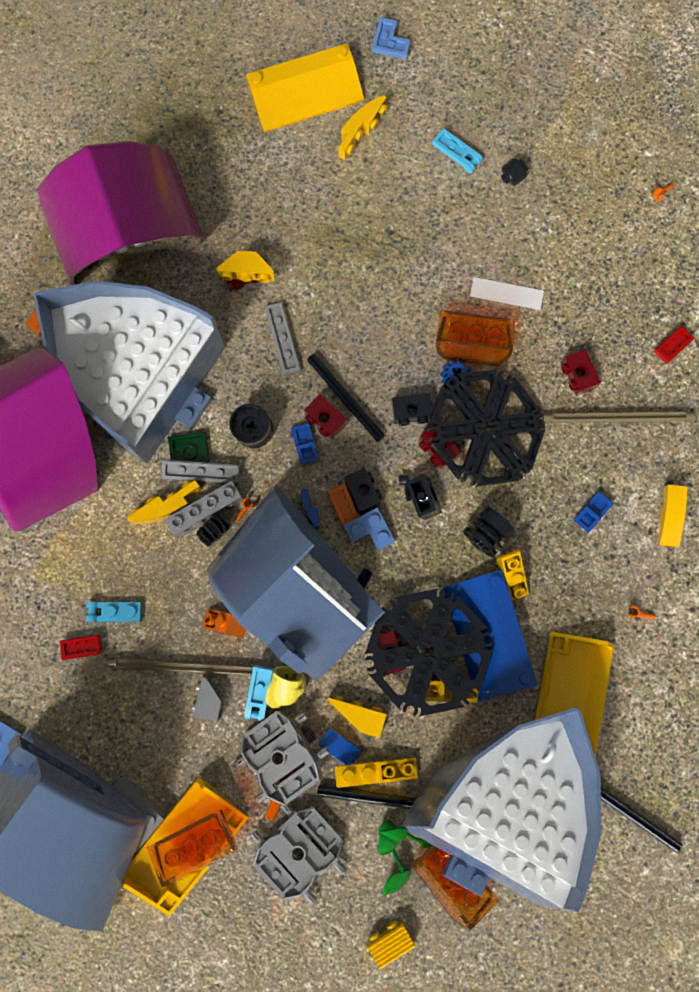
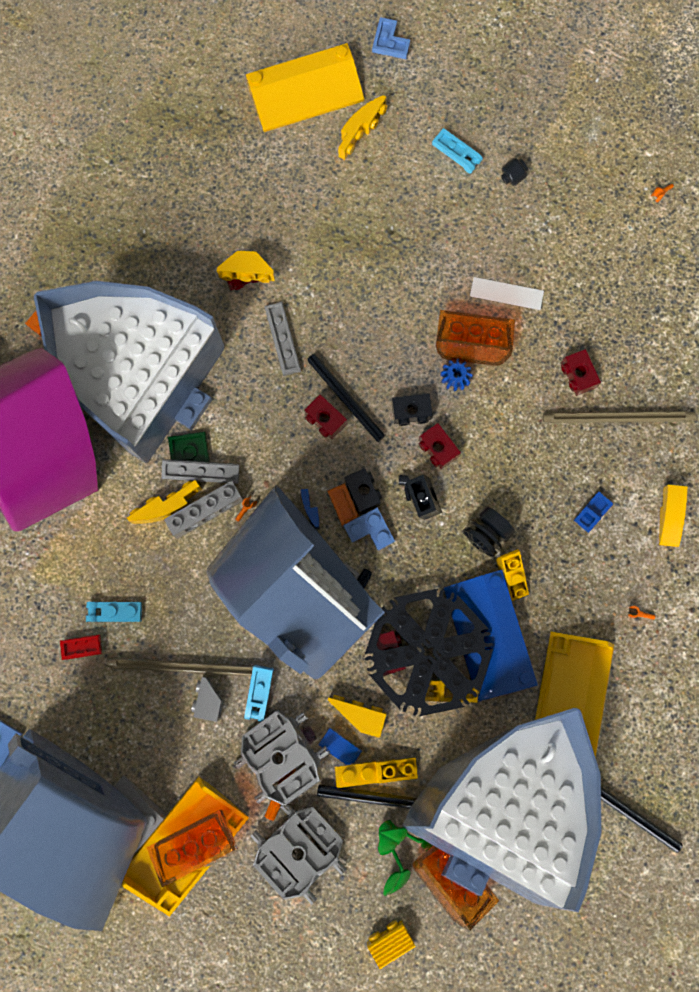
(113, 201): magenta piece -> none
(212, 530): black gear -> none
(223, 623): orange slope -> none
(244, 418): black wheel -> none
(283, 689): light yellow helmet -> none
(304, 443): blue slope -> none
(484, 415): black plate -> none
(673, 344): red plate -> none

